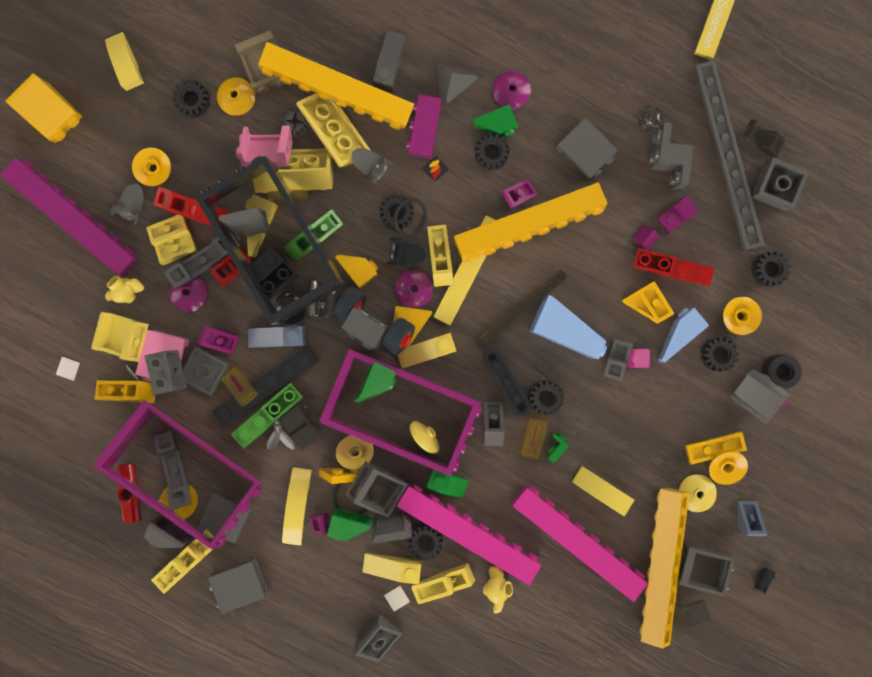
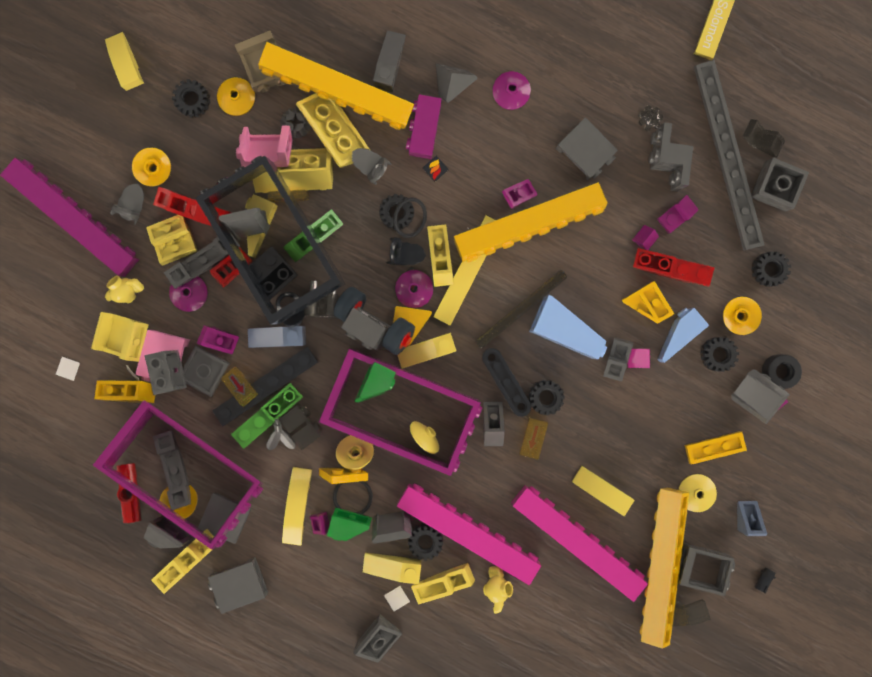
(44, 108): yellow slope -> none
(358, 268): yellow slope -> none
(363, 482): dark grey window -> none
(448, 485): green slope -> none
(497, 122): green slope -> none
(498, 142): black tyre -> none
(558, 449): green bracket -> none
(730, 473): yellow dish -> none

